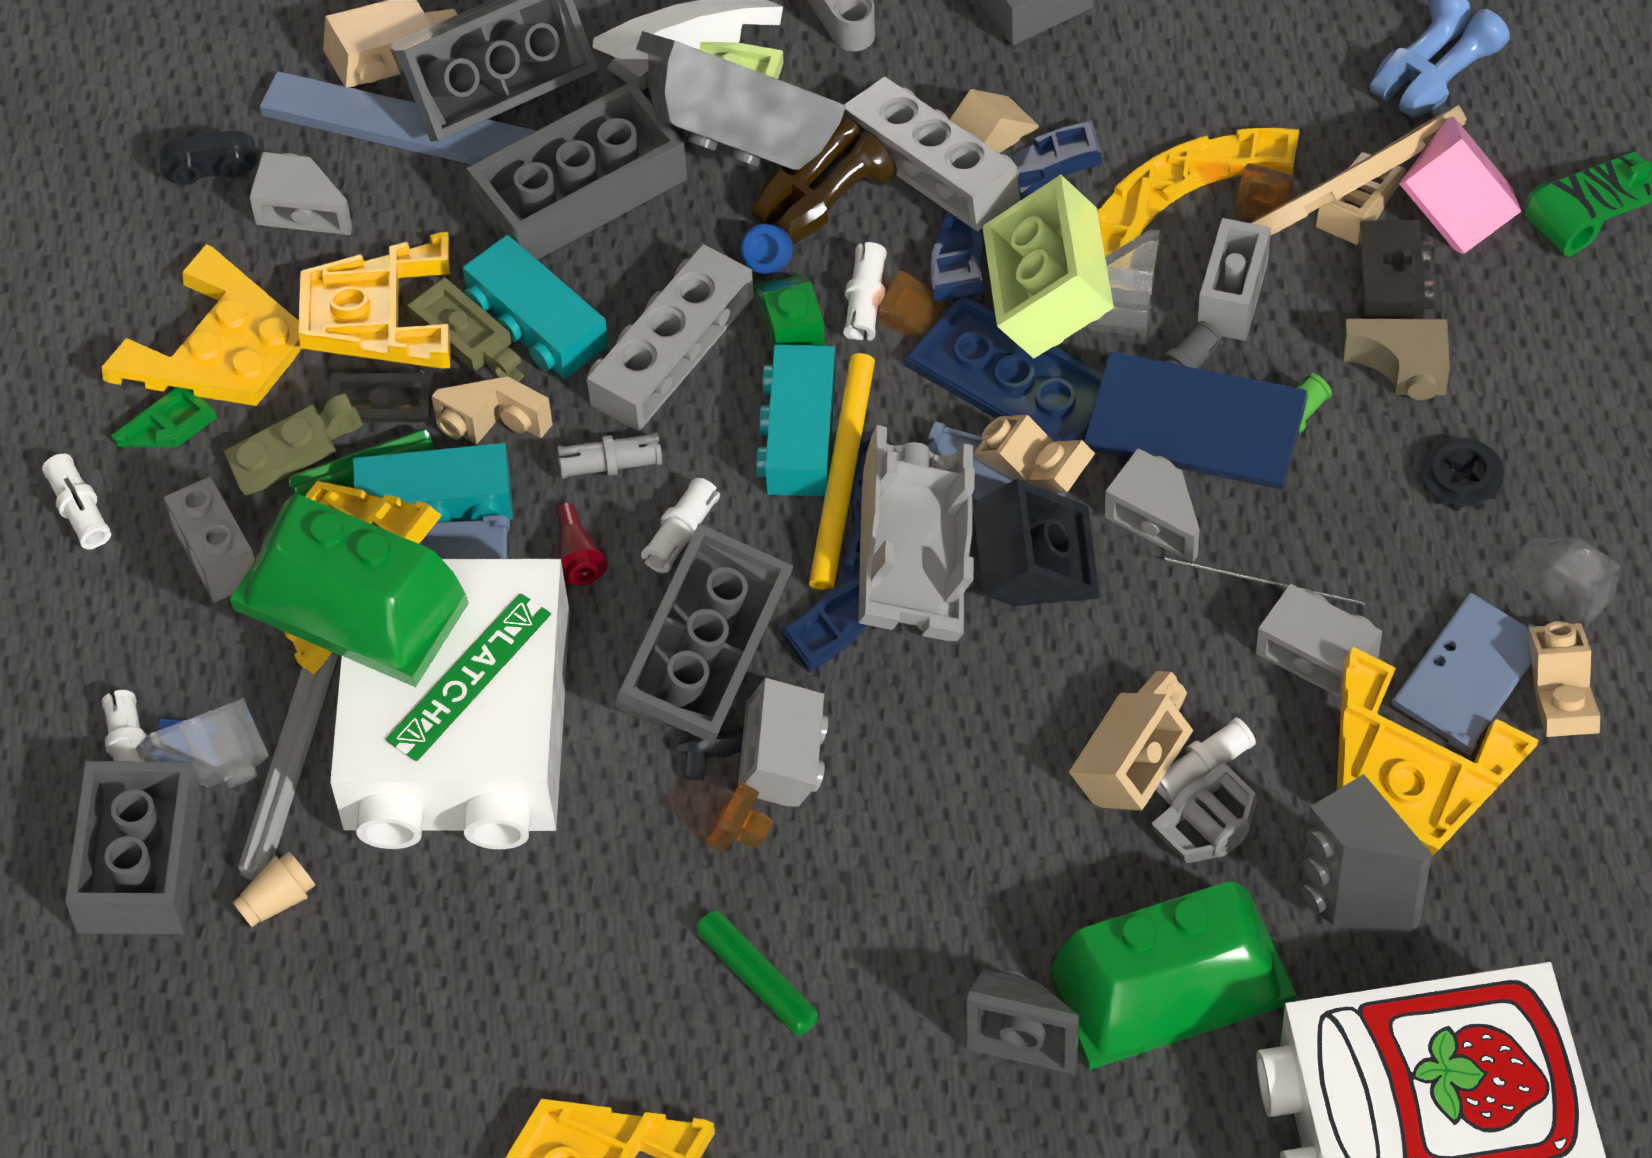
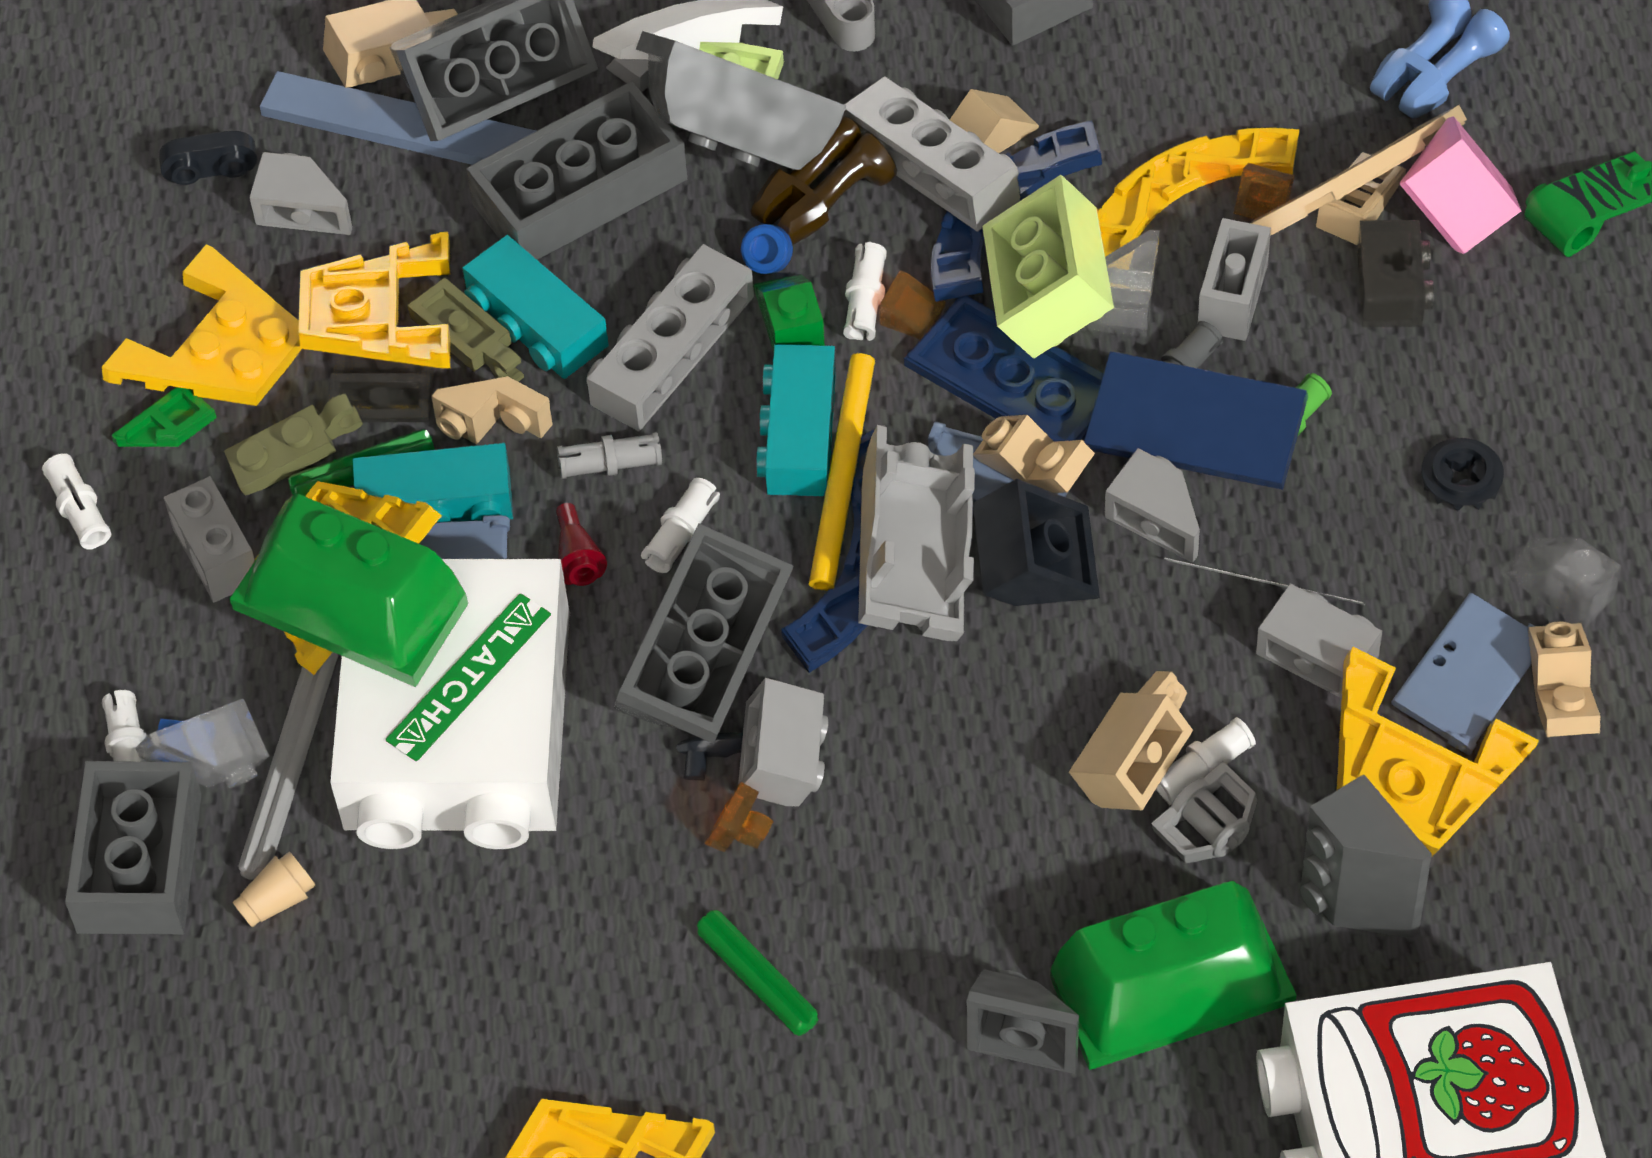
(1404, 350): dark tan arch -> none

